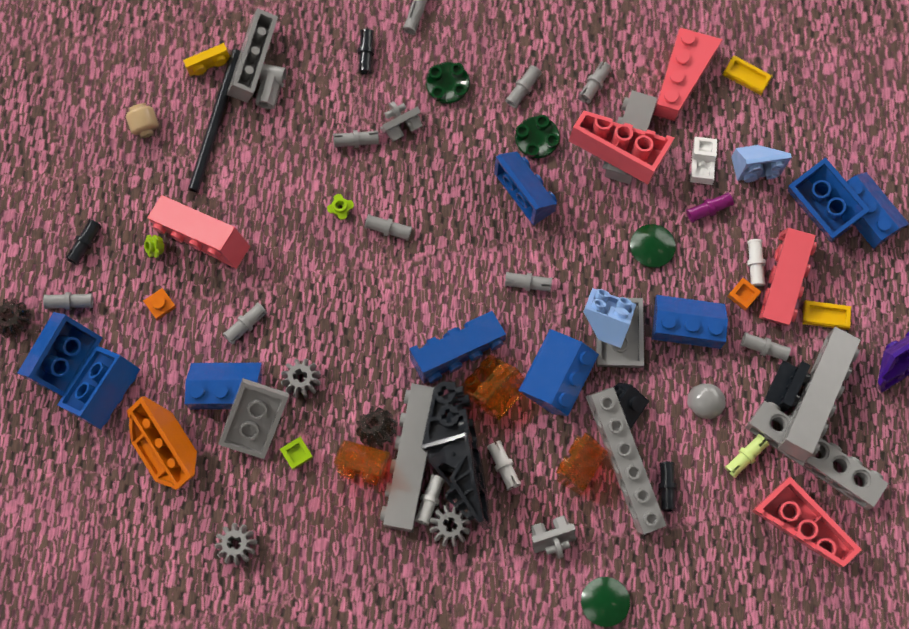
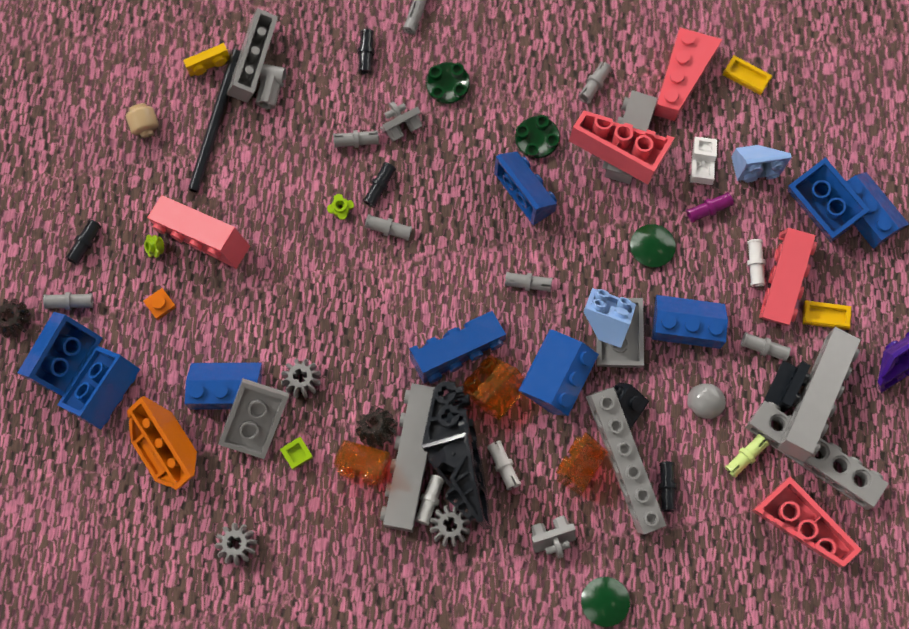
(245, 323): light grey pin -> none
(379, 184): none -> black pin
(523, 86): light grey pin -> none
(744, 294): orange plate -> none

